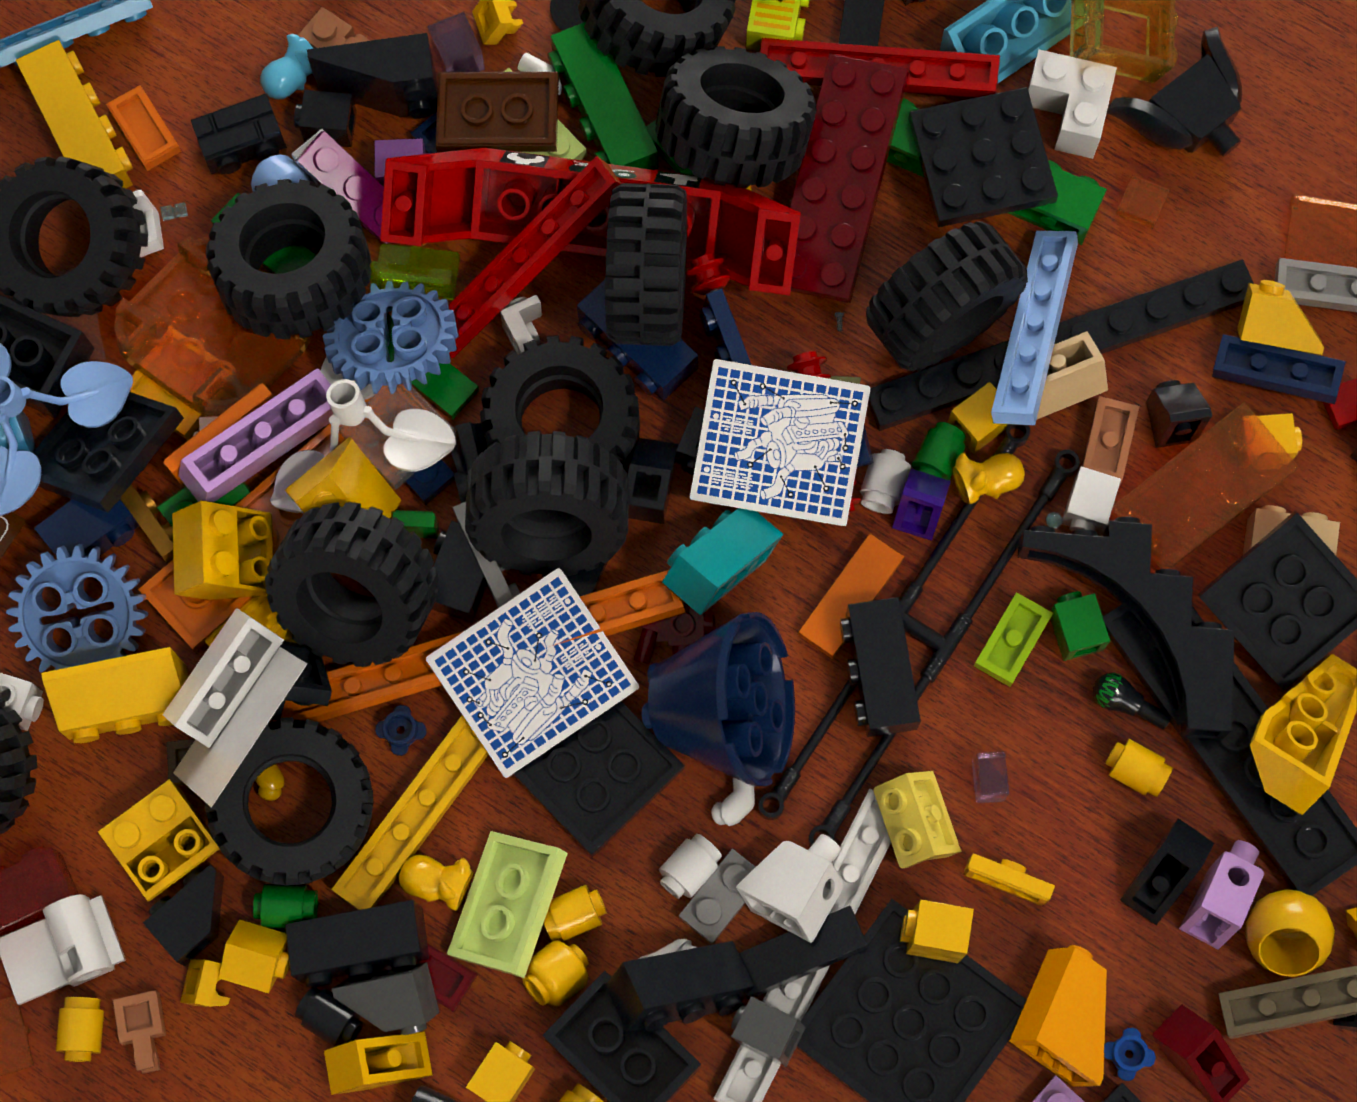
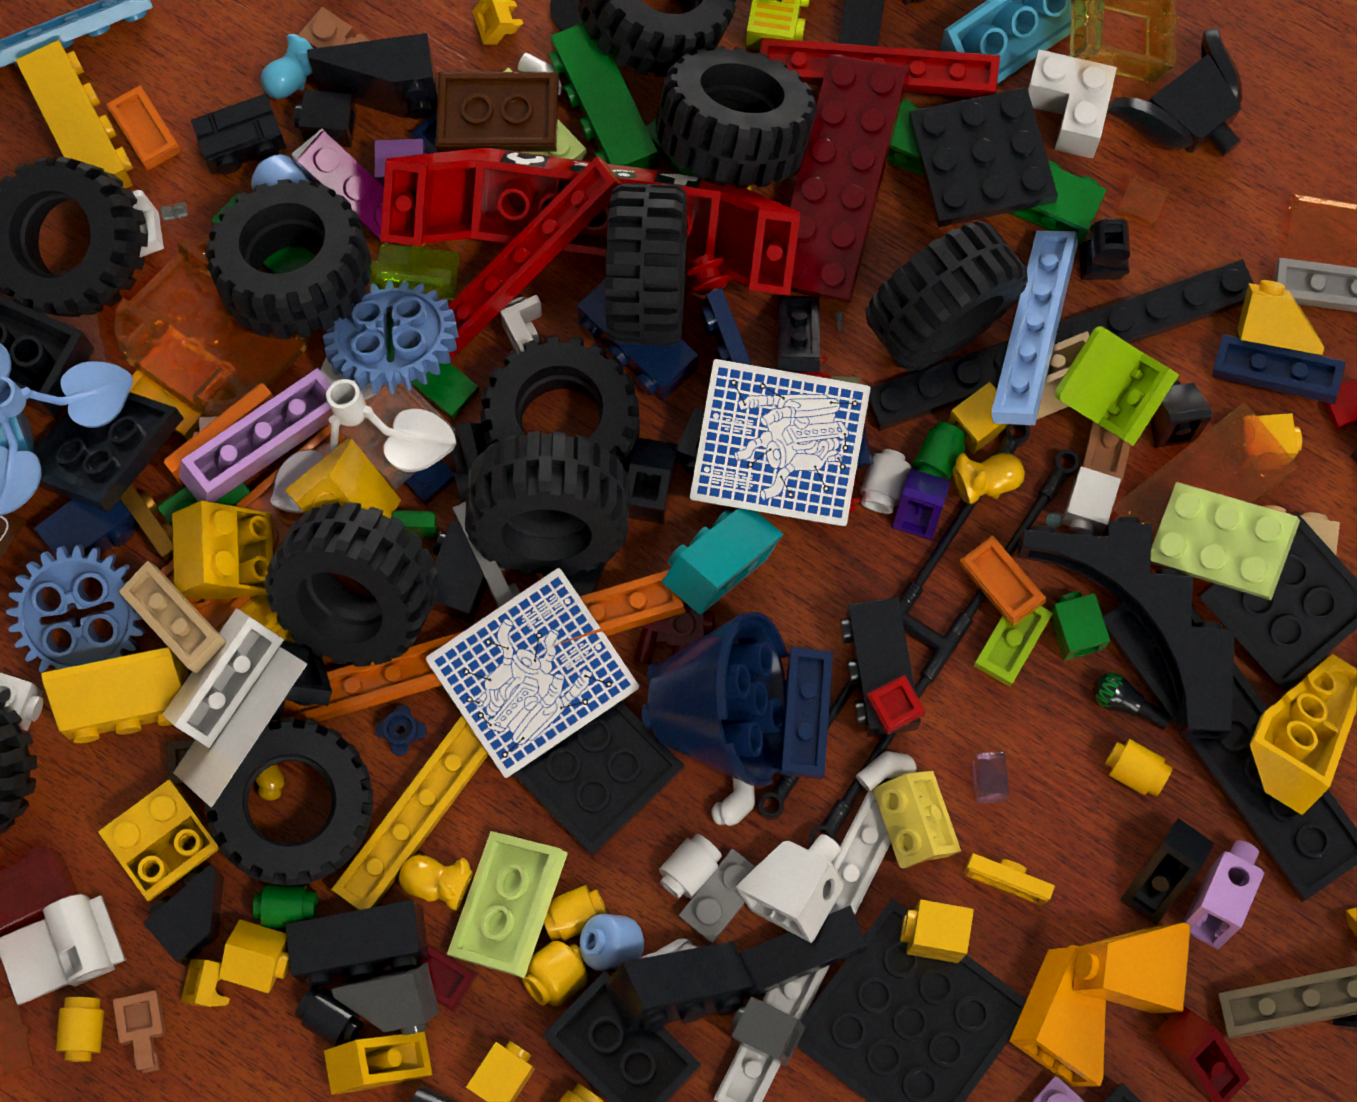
(172, 617): none -> tan plate
(456, 45): brick -> none
(610, 941): none -> light blue head
(798, 334): none -> black tile
(806, 713): none -> dark blue plate
(857, 583): orange tile -> none
(885, 766): none -> white arm
(895, 704): none -> red tile
(1002, 581): none -> orange tile
(1106, 252): none -> black leg
(1115, 385): none -> lime bracket
(1137, 968): none -> light orange slope
(1141, 1058): blue plate -> none
(1224, 540): none -> yellowish green plate
(1289, 933): yellow helmet -> none

